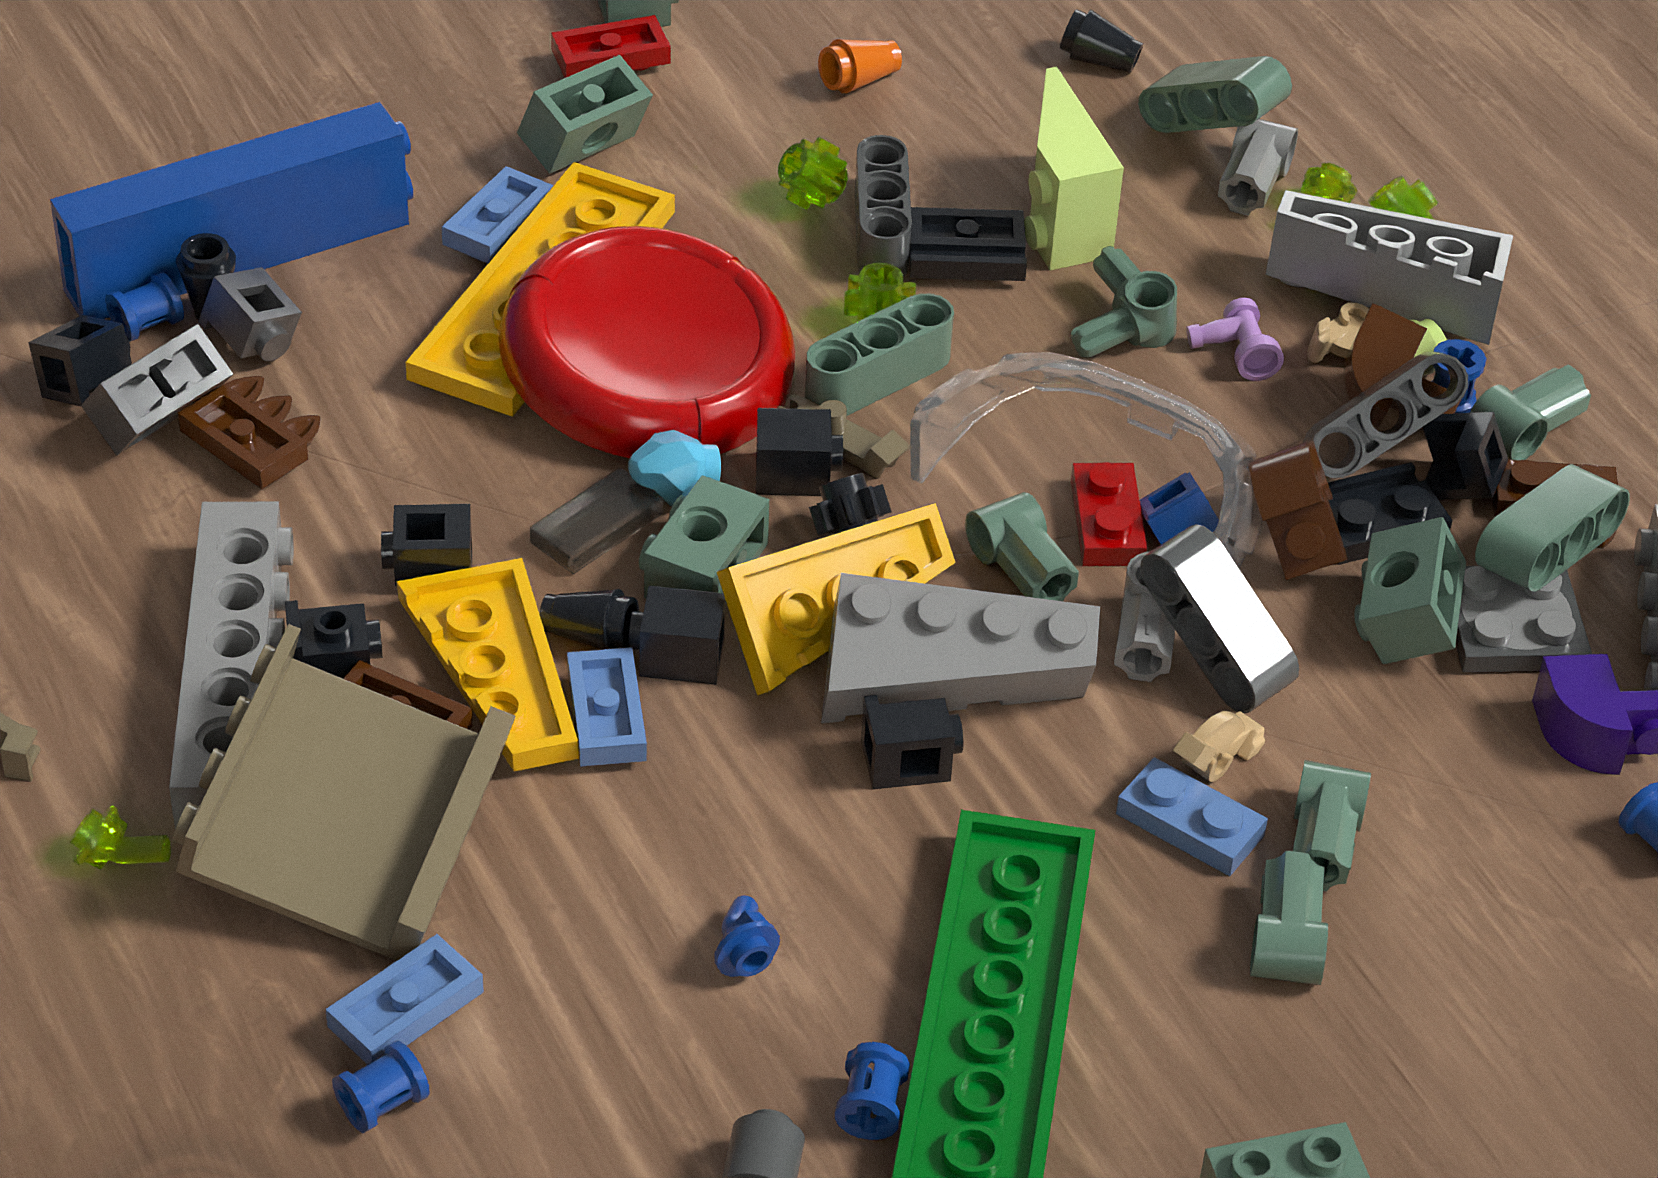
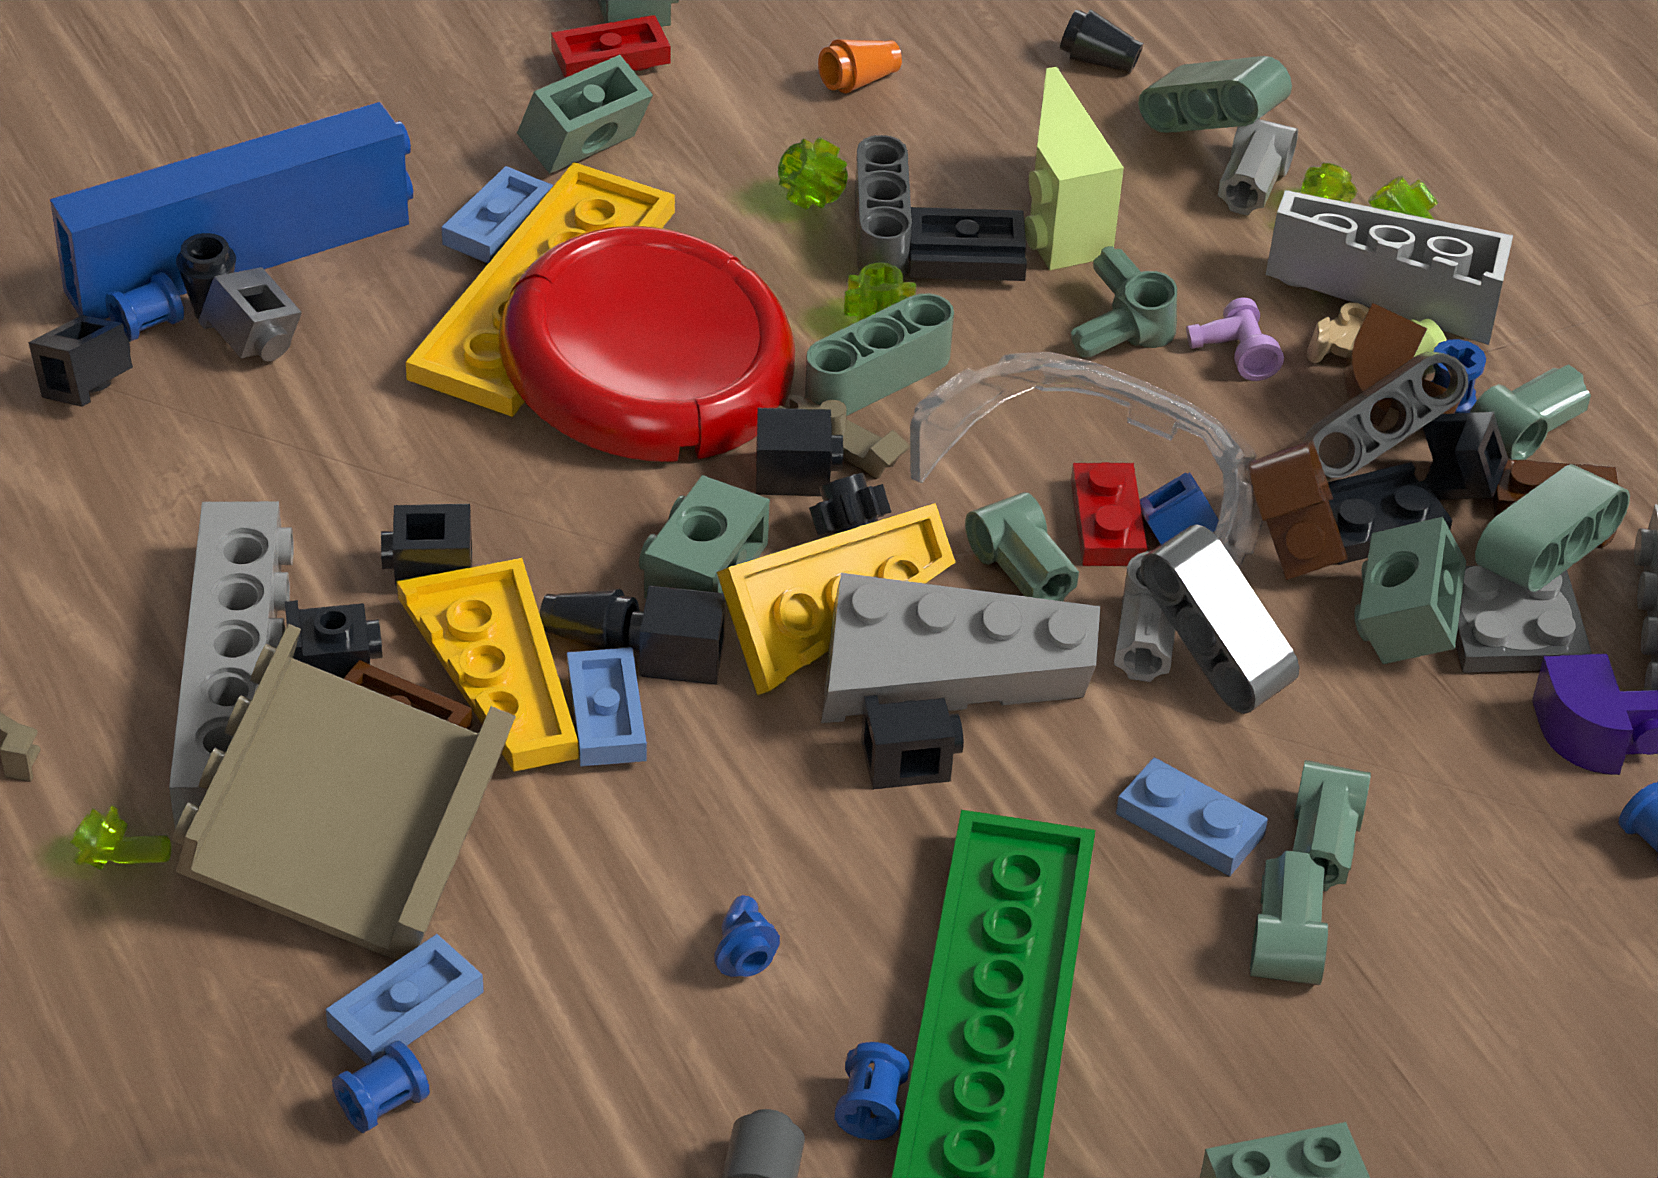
(156, 389): brick -> none
(250, 432): reddish brown plate -> none
(596, 520): clear smoke tile -> none
(673, 464): medium azure rock -> none
(1218, 741): tan piece -> none

